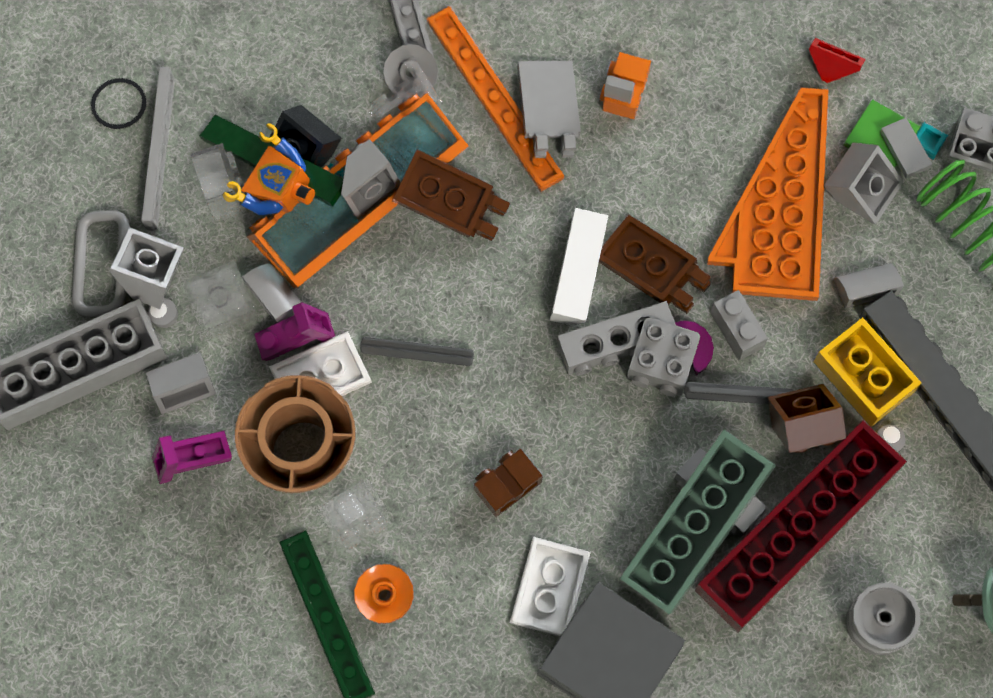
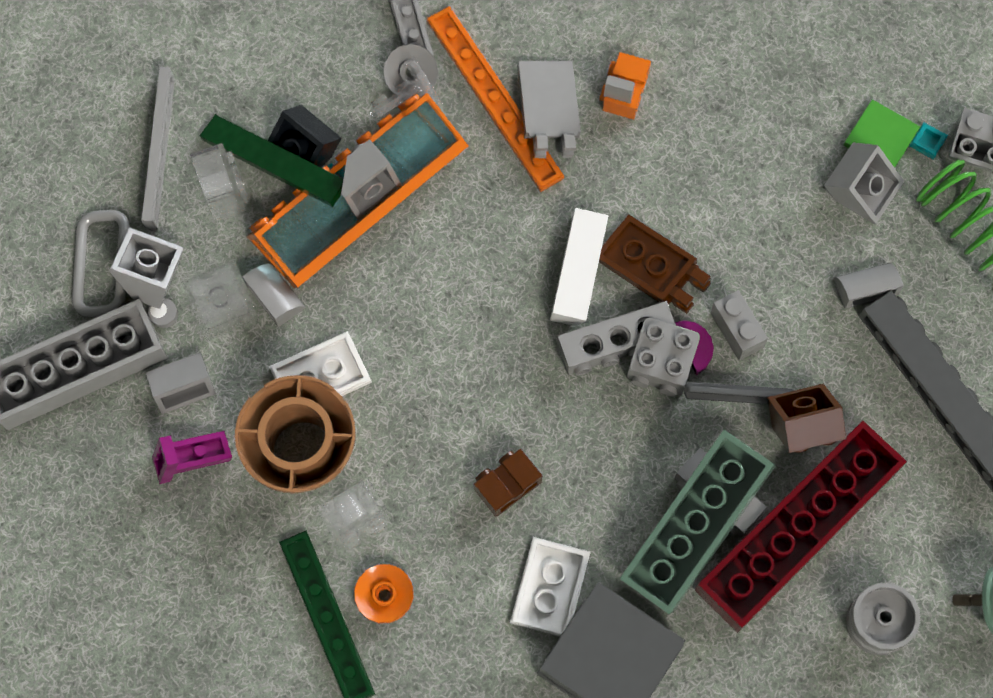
(118, 80): black piece -> none
(276, 180): torso -> none
(301, 328): magenta bracket -> none
(417, 351): dark grey axle -> none
(449, 196): reddish brown tile -> none
(778, 220): orange wing -> none
(833, 61): red slope -> none
(867, 372): yellow brick -> none
(893, 436): tile -> none
(906, 148): light grey tile -> none

